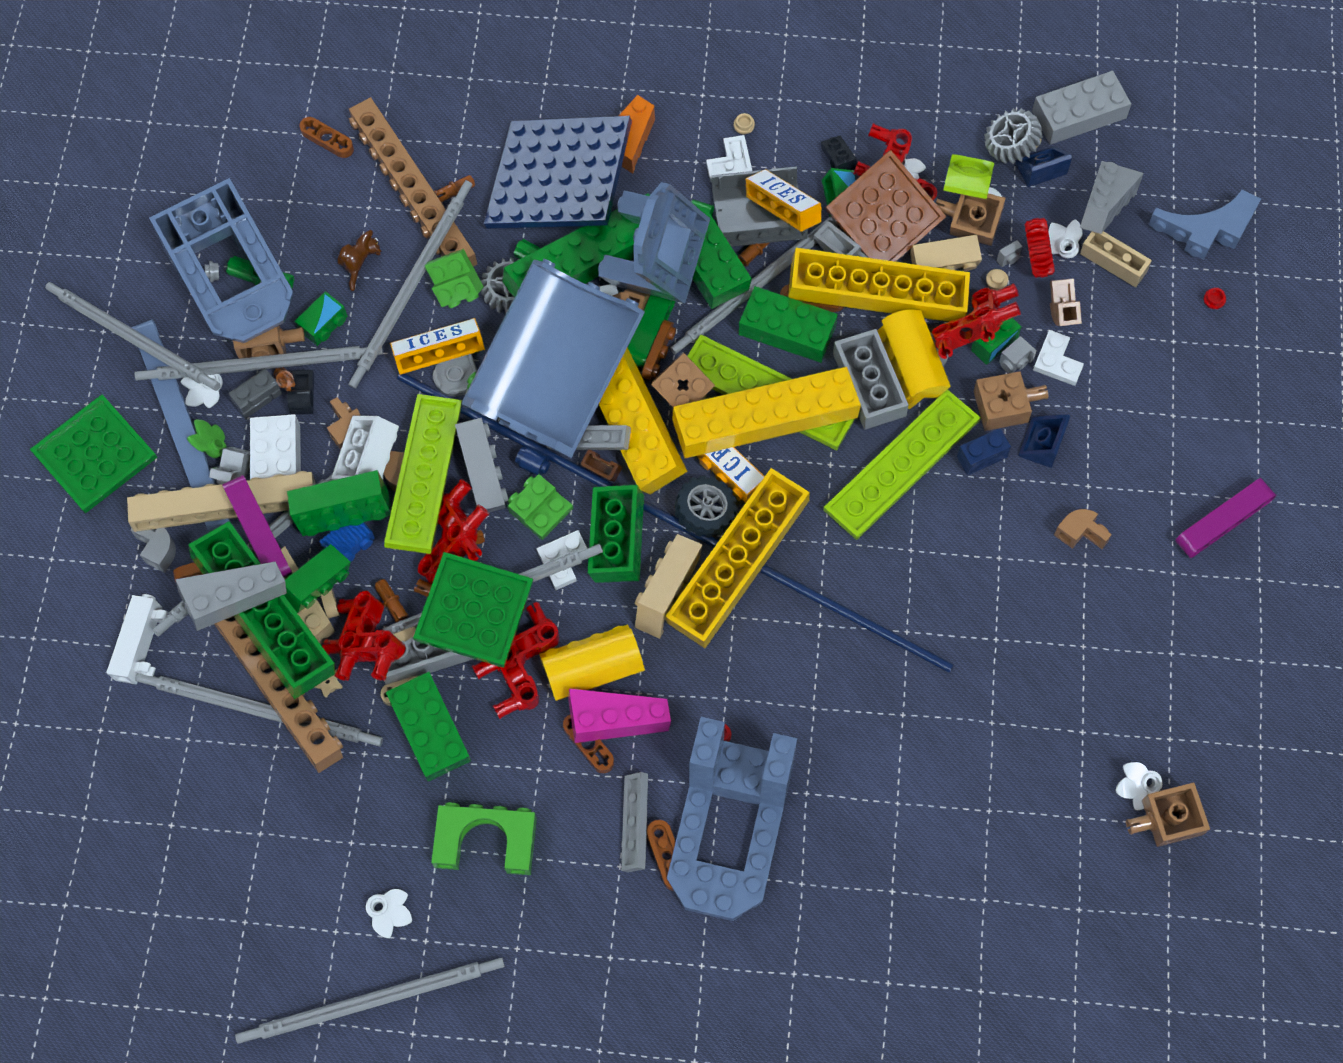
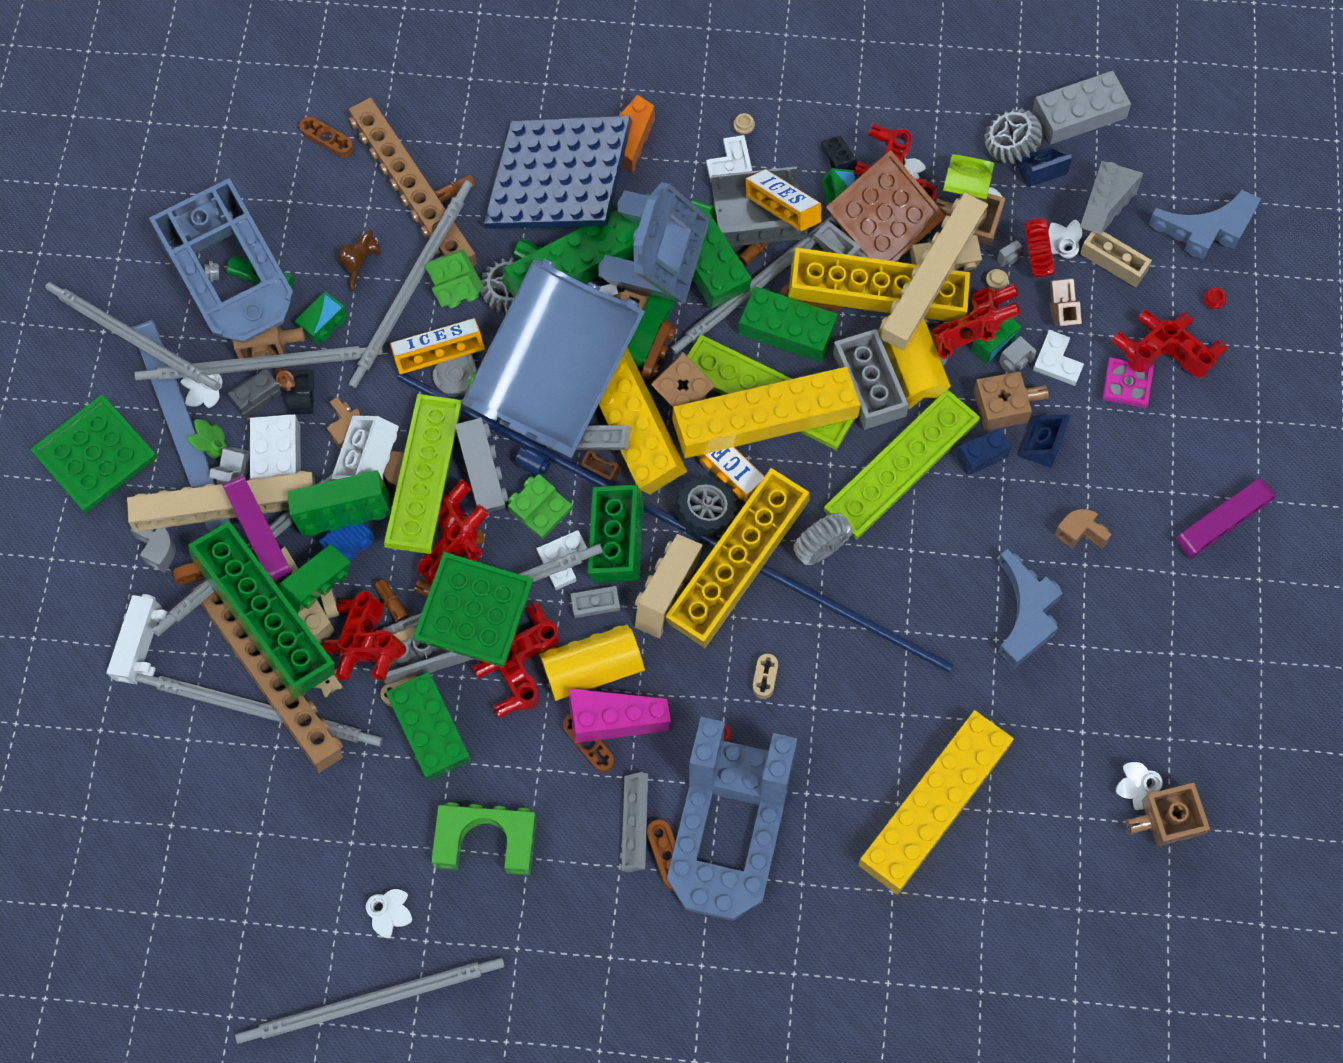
(229, 592): light grey wedge -> none
(595, 602): none -> light grey plate
(760, 675): none -> tan beam
(822, 539): none -> light grey gear
(933, 272): none -> tan brick
(935, 802): none -> yellow brick
(1033, 600): none -> sand blue arch
(1126, 385): none -> dark pink piece
(1169, 339): none -> red pin

